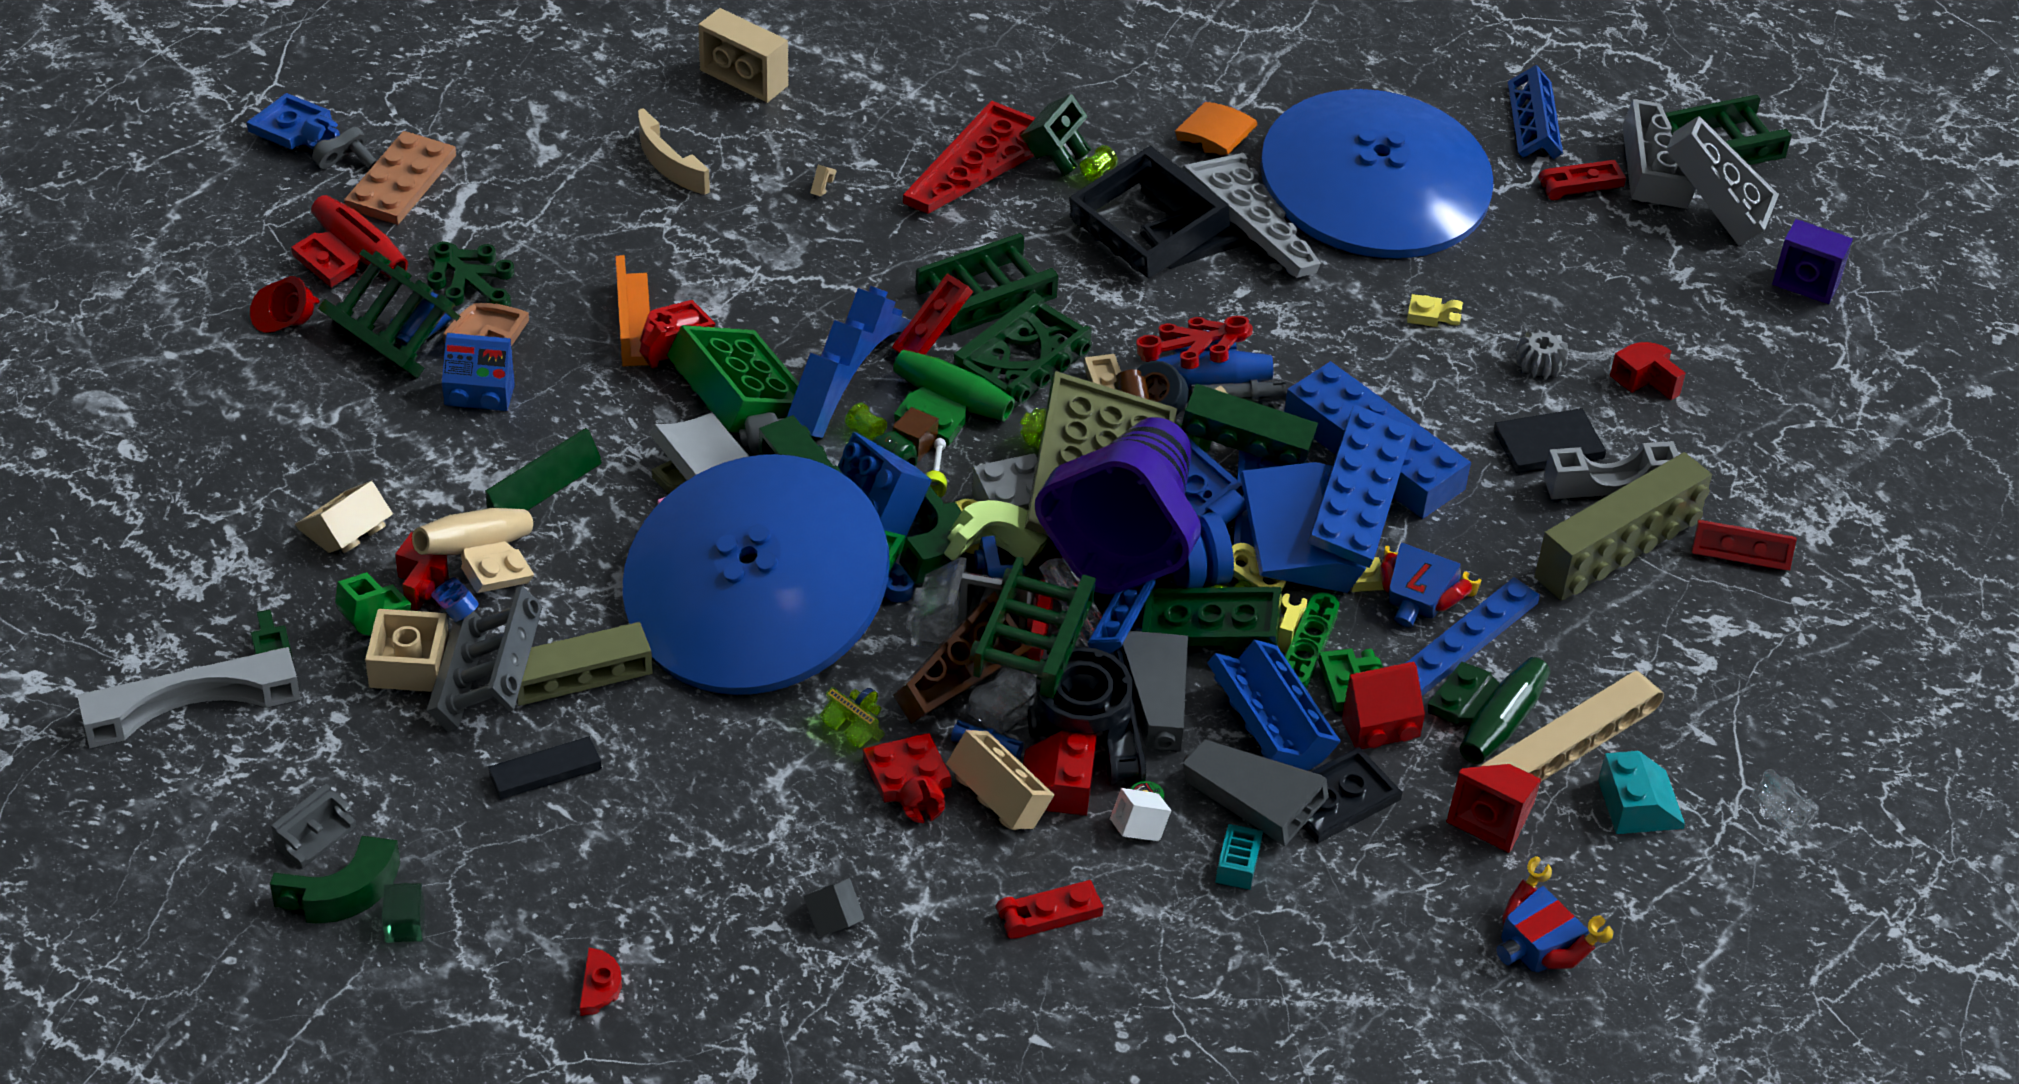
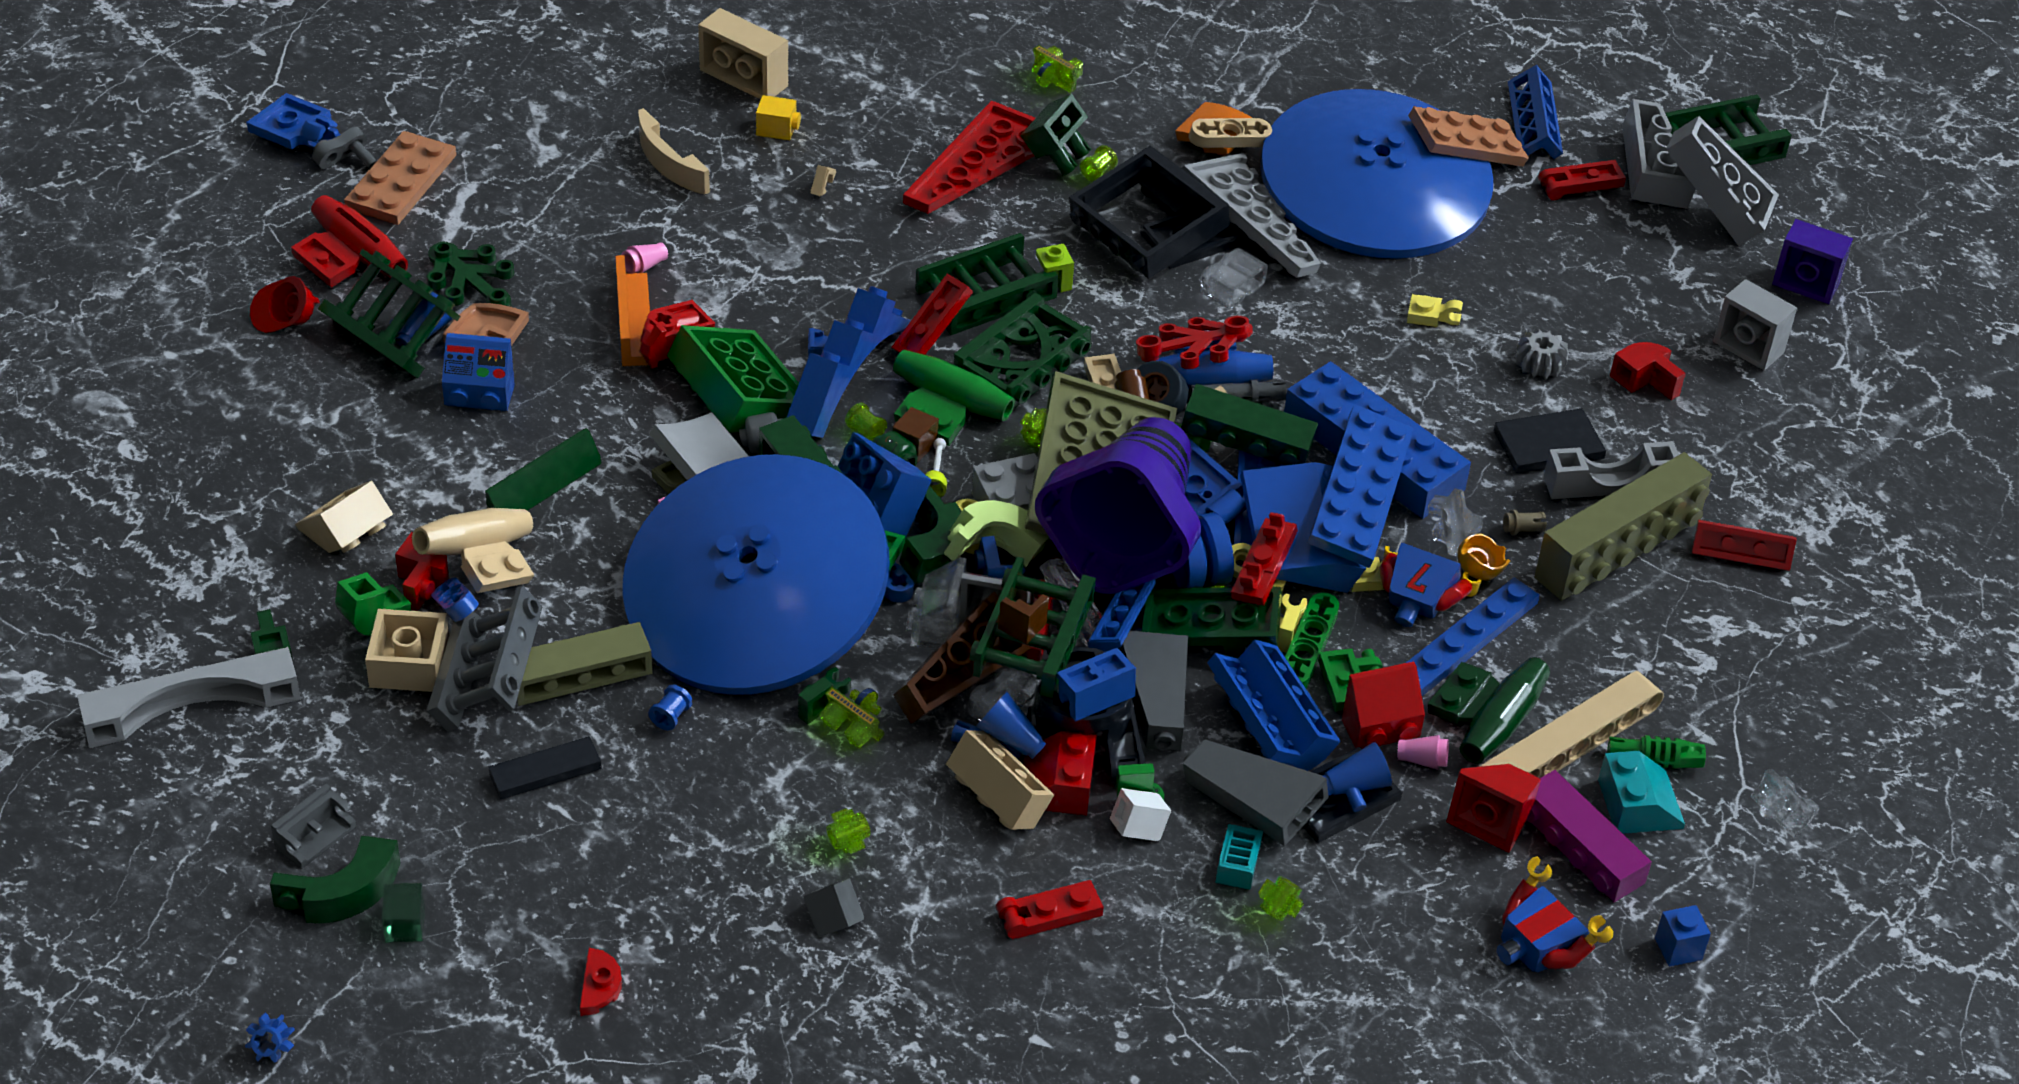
(259, 1041): none -> blue gear
(643, 257): none -> bright pink cone
(670, 707): none -> blue bush
(777, 118): none -> yellow brick
(813, 697): none -> dark green plate
(816, 341): none -> blue tile
(848, 831): none -> clear neon green gear
(910, 774): red plate -> none
(1012, 727): none -> blue piece
(1022, 619): none -> reddish brown panel
(1054, 69): none -> clear neon green hips
(1057, 259): none -> lime bracket
(1097, 683): none -> blue hinge
(1135, 777): none -> green tile
(1211, 134): none -> tan beam
(1233, 278): none -> clear brick
(1264, 560): none -> red plate
(1280, 898): none -> clear neon green gear
(1359, 773): none -> blue piece
(1425, 751): none -> bright pink cone
(1456, 520): none -> clear hips
(1468, 136): none -> nougat plate
(1482, 557): none -> light orange hair
(1523, 522): none -> dark tan pin
(1588, 838): none -> magenta brick
(1666, 752): none -> green hinge
(1682, 935): none -> blue brick
(1754, 324): none -> light grey brick

